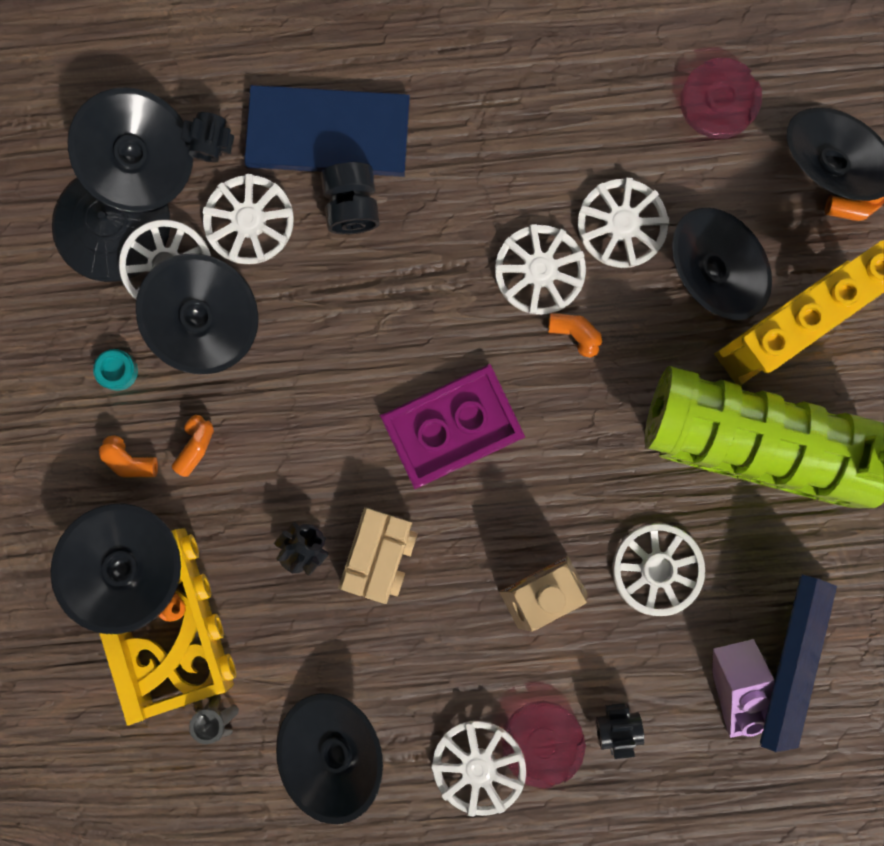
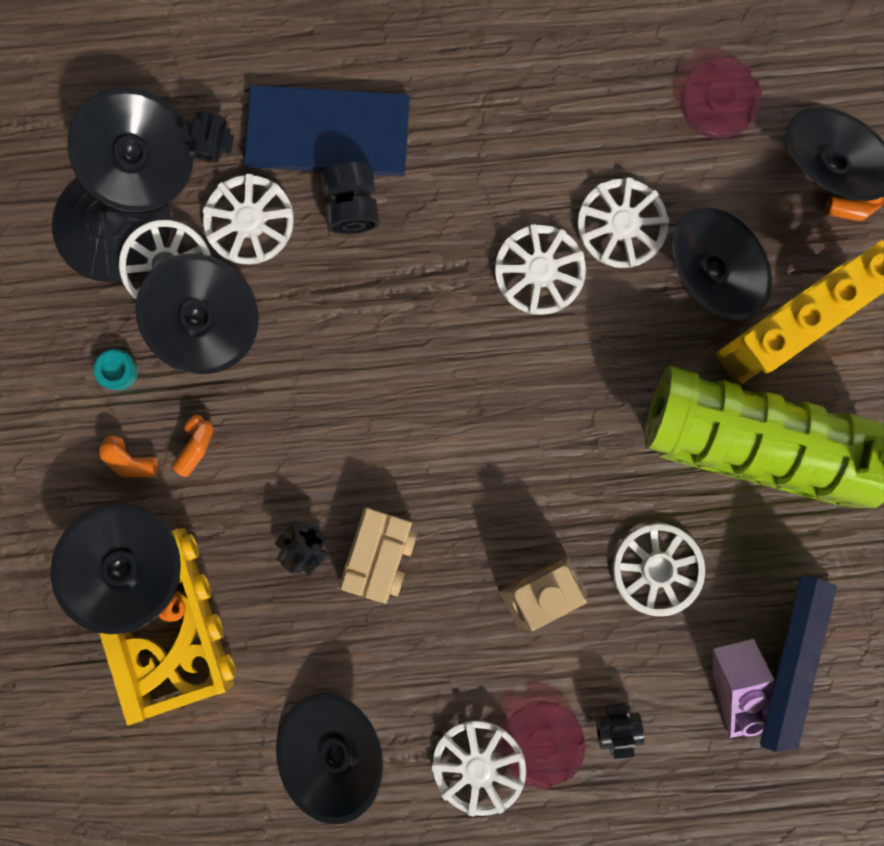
(209, 724): dark grey piece -> none
(452, 426): magenta tile -> none
(580, 328): orange arm -> none

